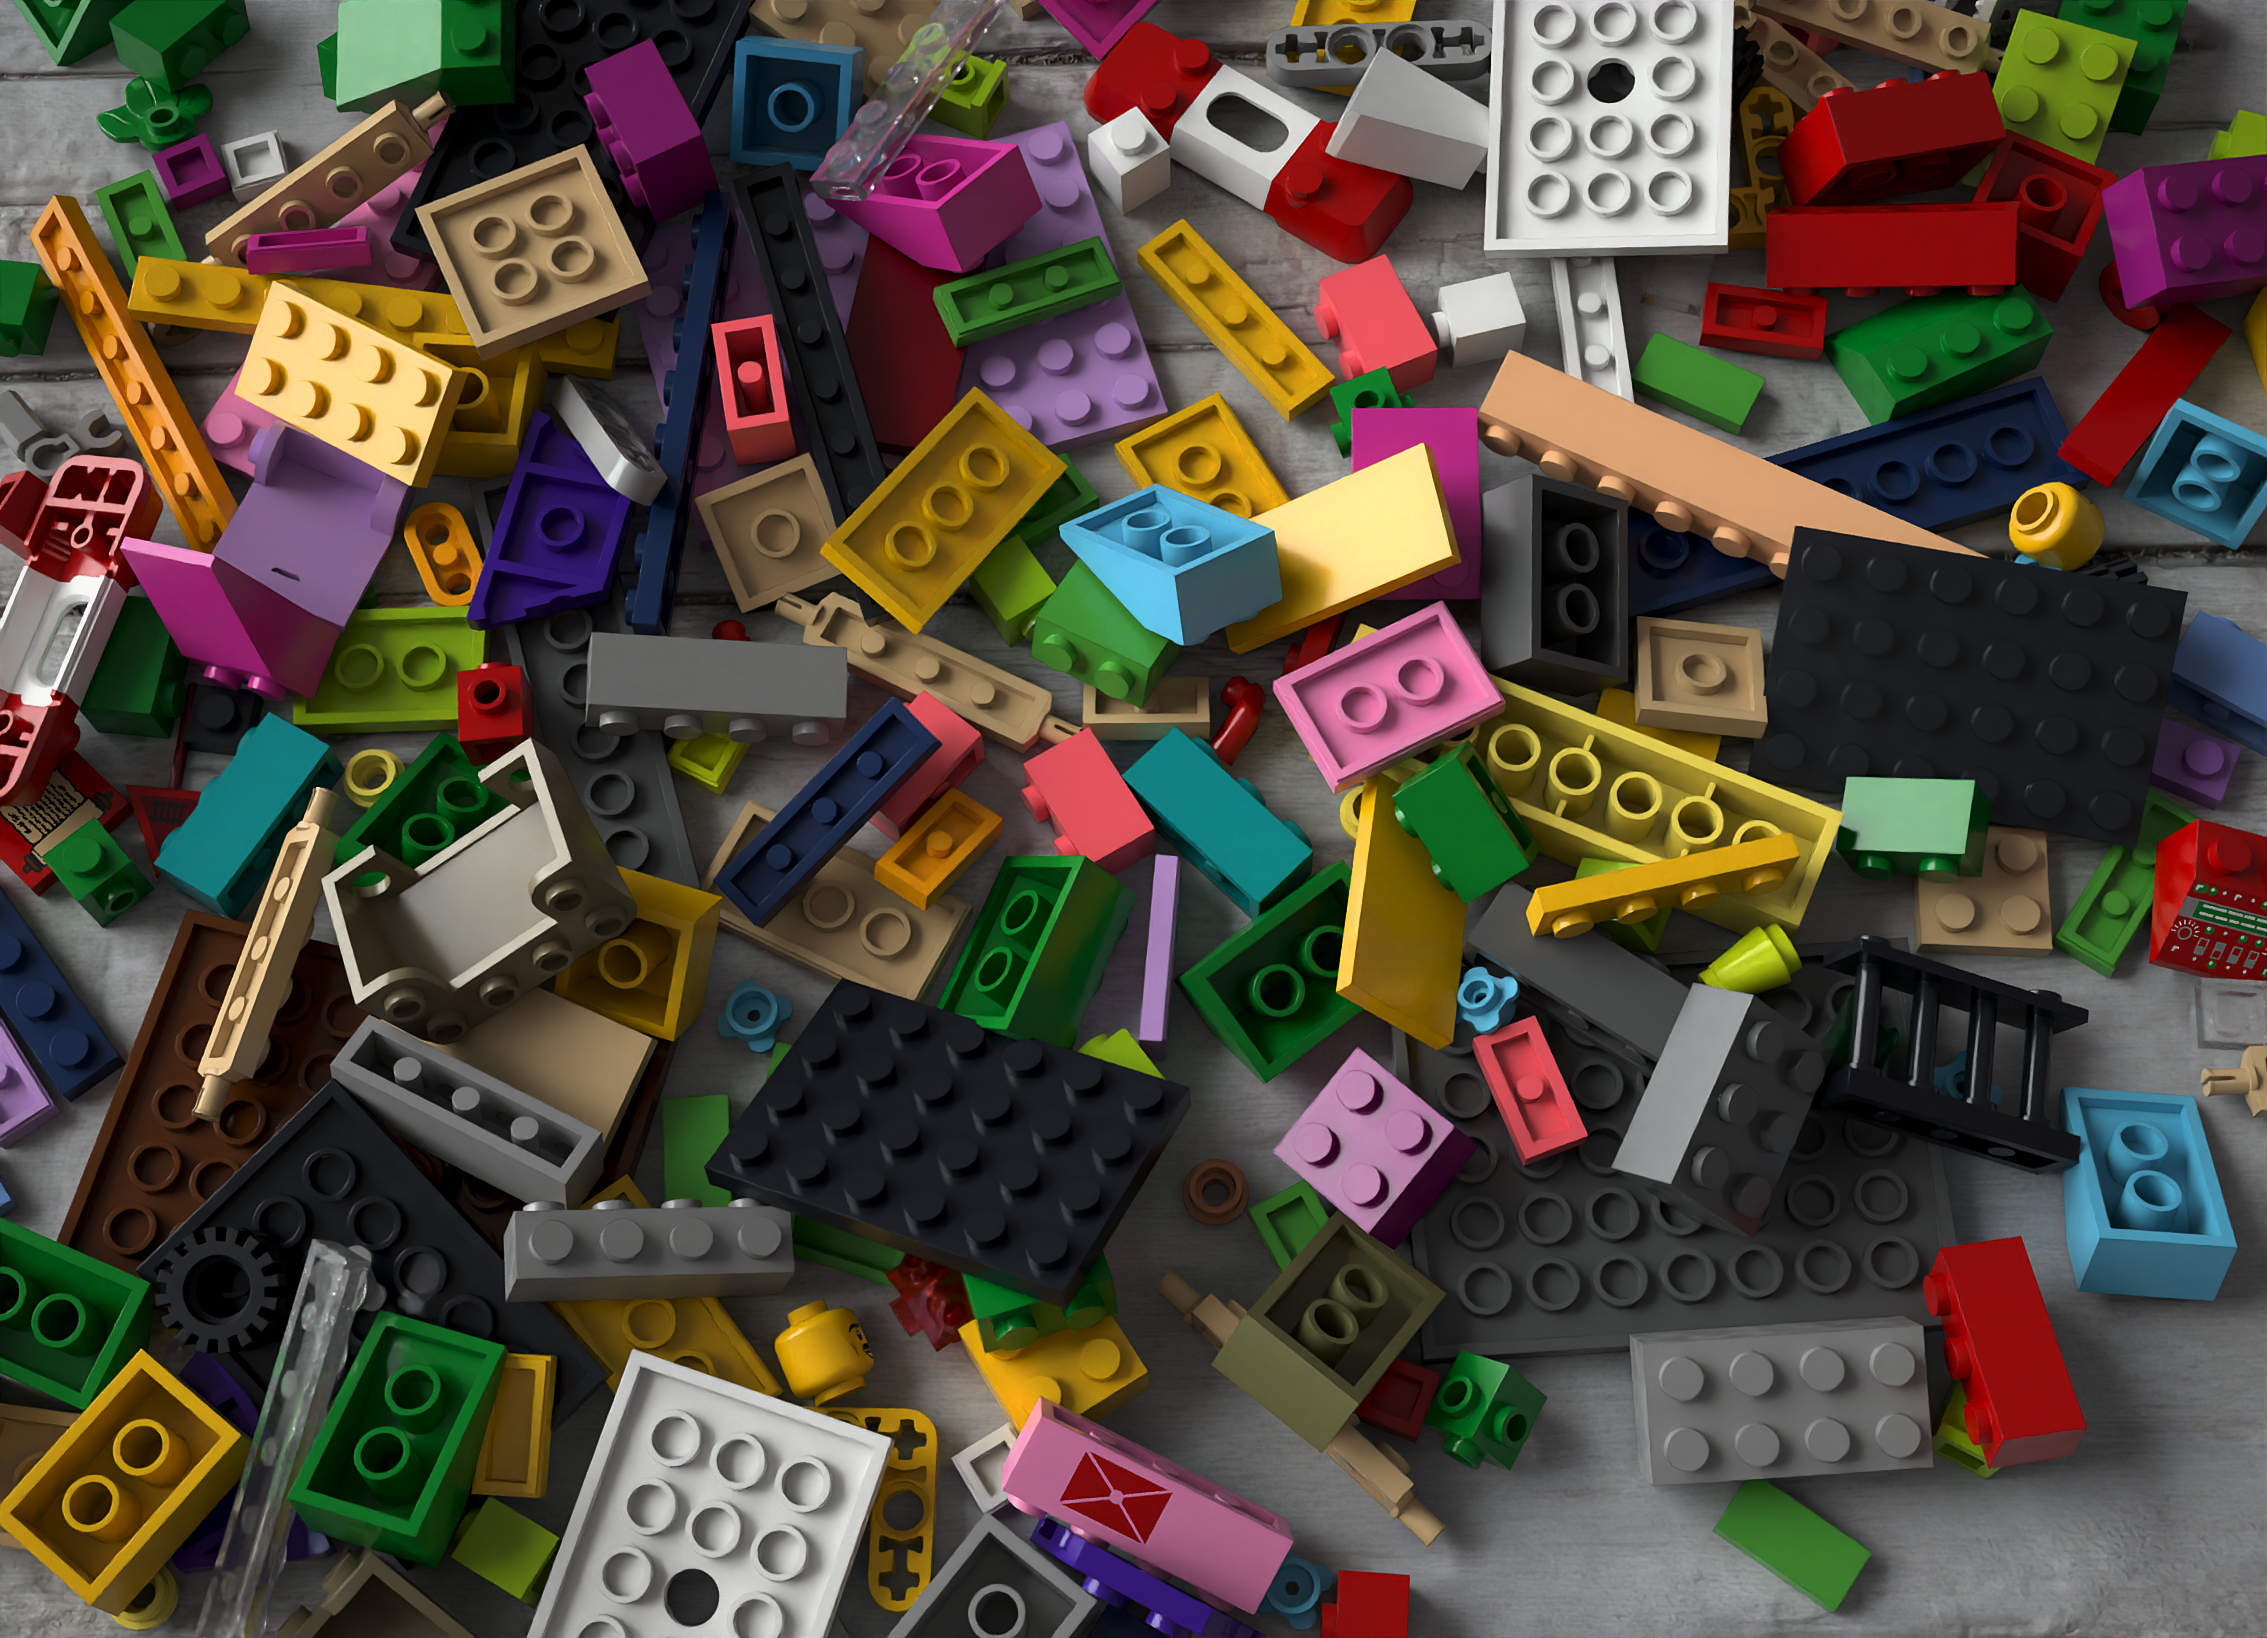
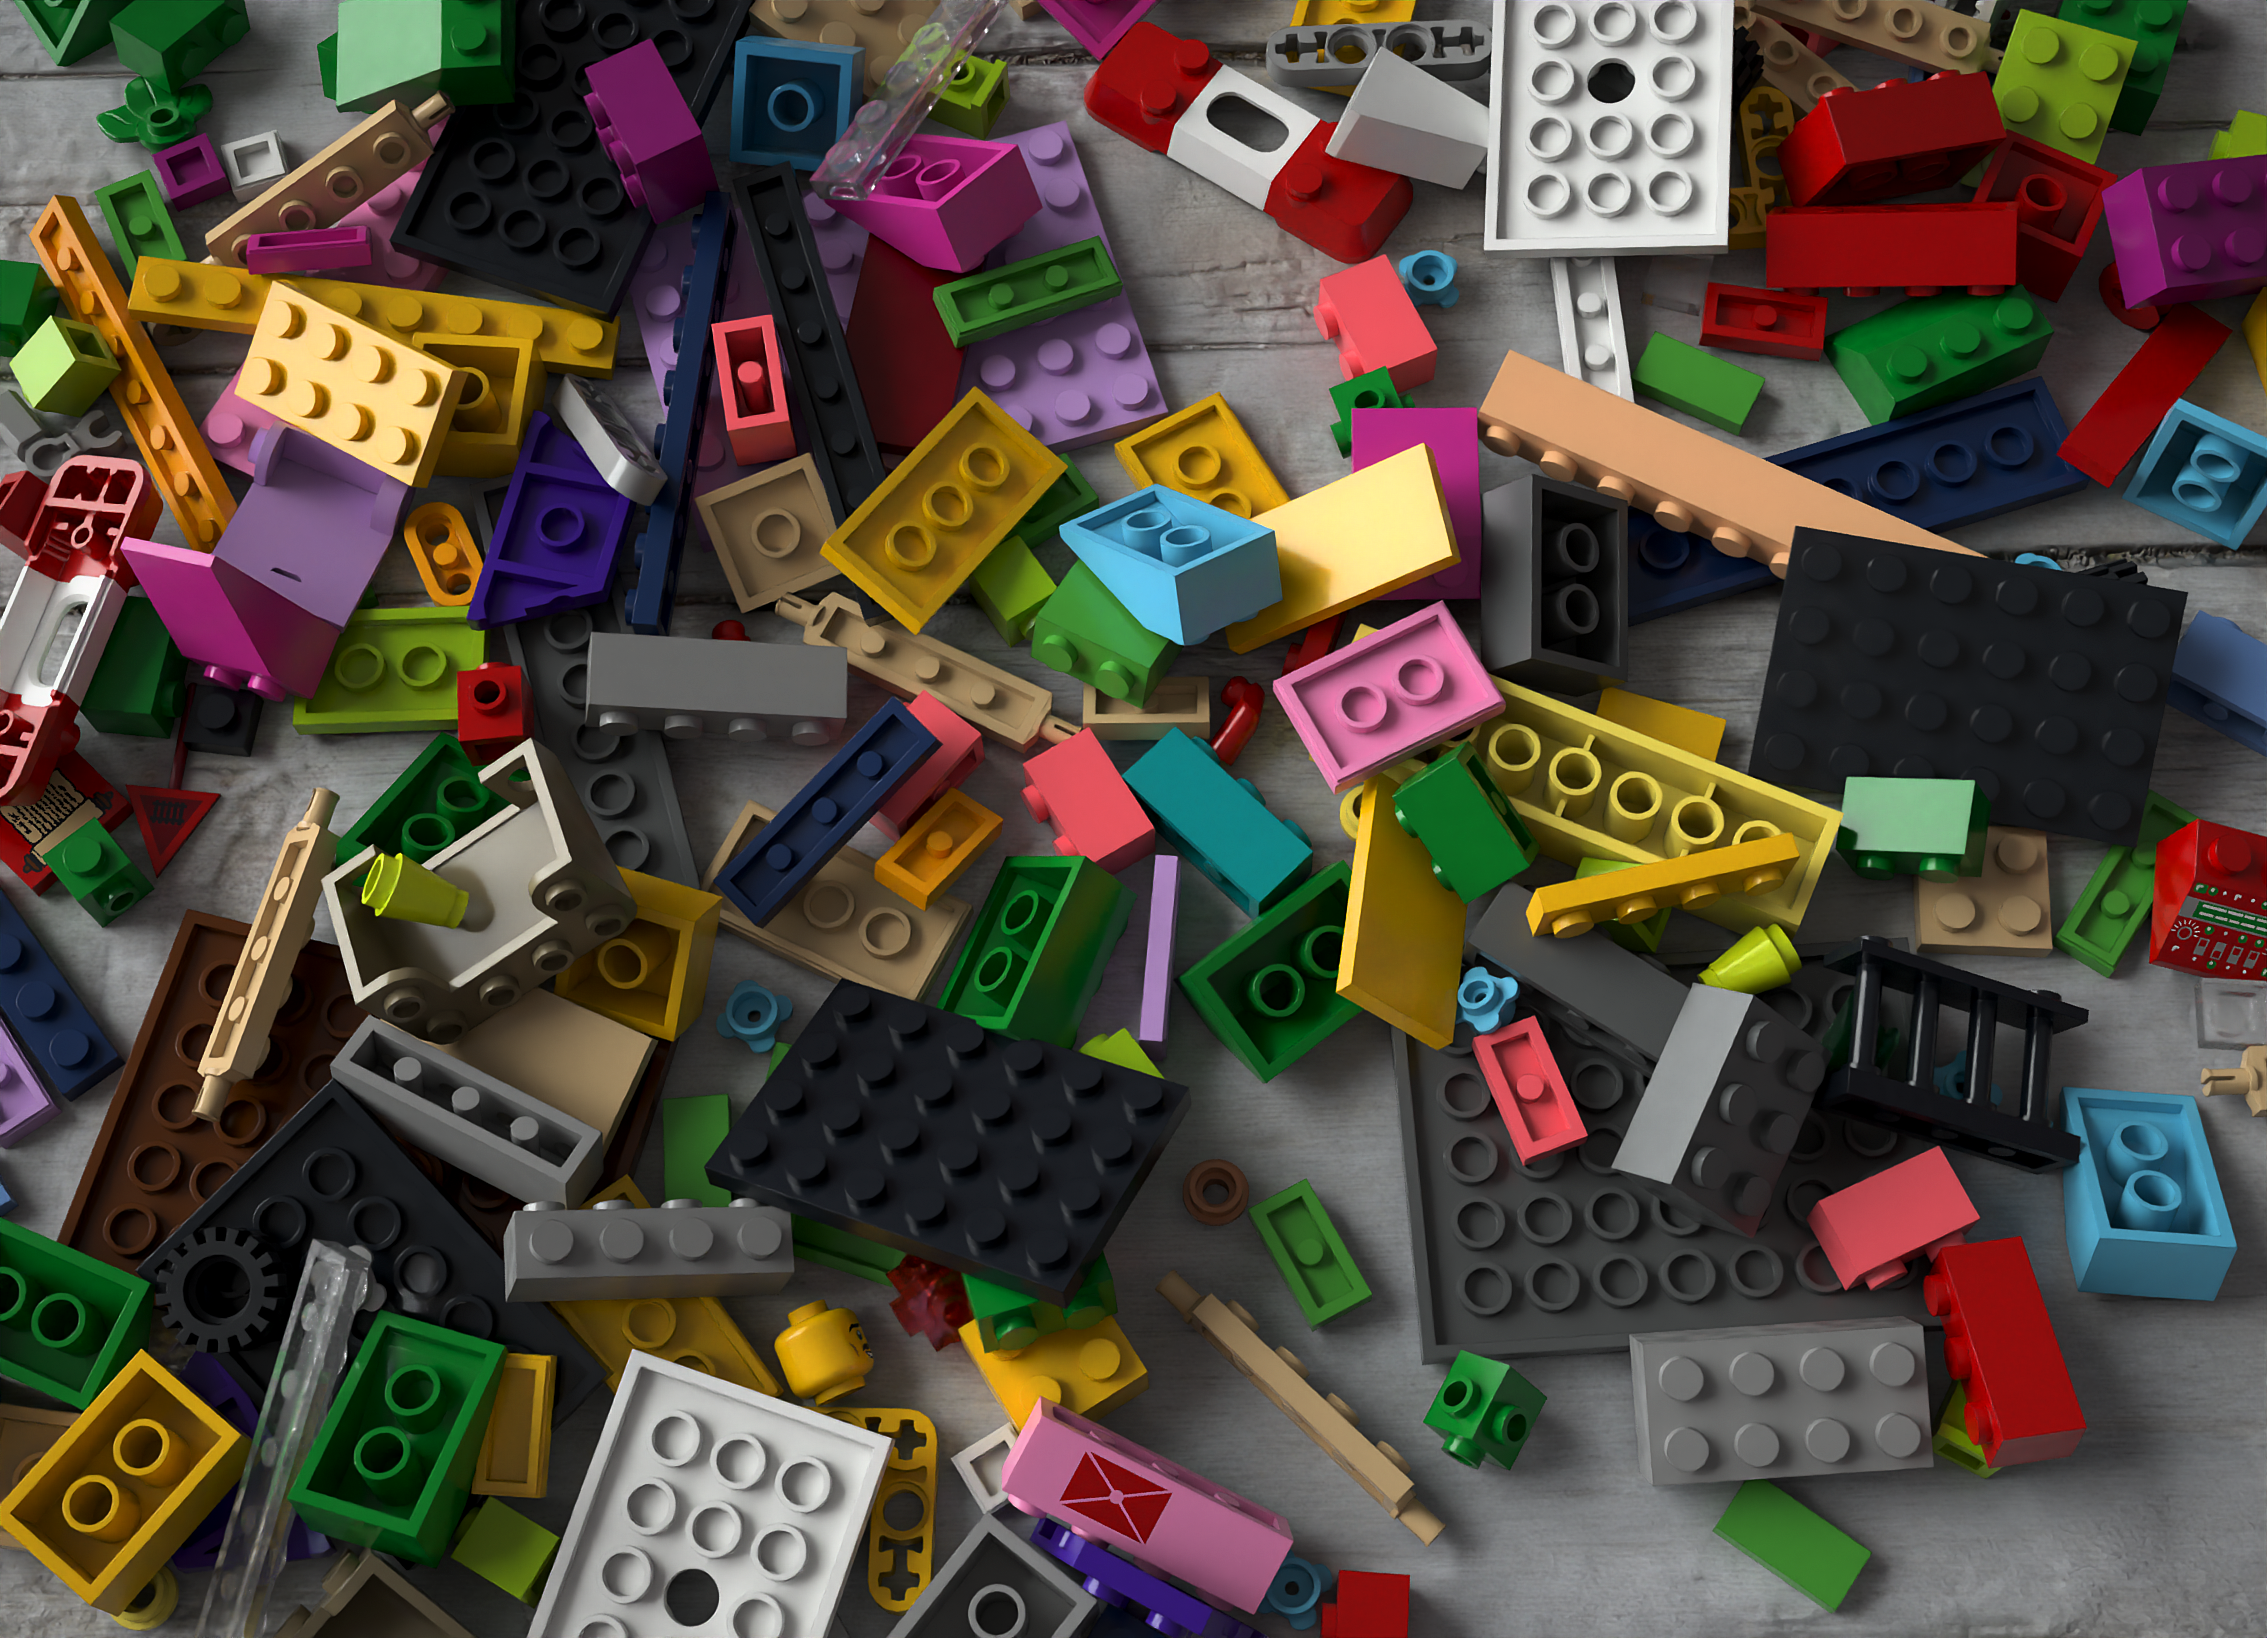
(65, 367): none -> lime brick
(245, 816): teal brick -> none
(364, 767): light yellow plate -> none
(412, 893): none -> neon yellow cone
(533, 252): tan plate -> none
(707, 759): neon yellow tile -> none
(1129, 160): white brick -> none
(1235, 320): yellow plate -> none
(1328, 1330): olive slope -> none
(1375, 1149): brick -> none
(1400, 1400): red plate -> none
(1432, 266): none -> medium azure plate
(1478, 320): white brick -> none
(1699, 677): tan plate -> none
(1893, 1220): none -> coral brick
(2056, 526): yellow head -> none
(2193, 763): medium lavender plate -> none

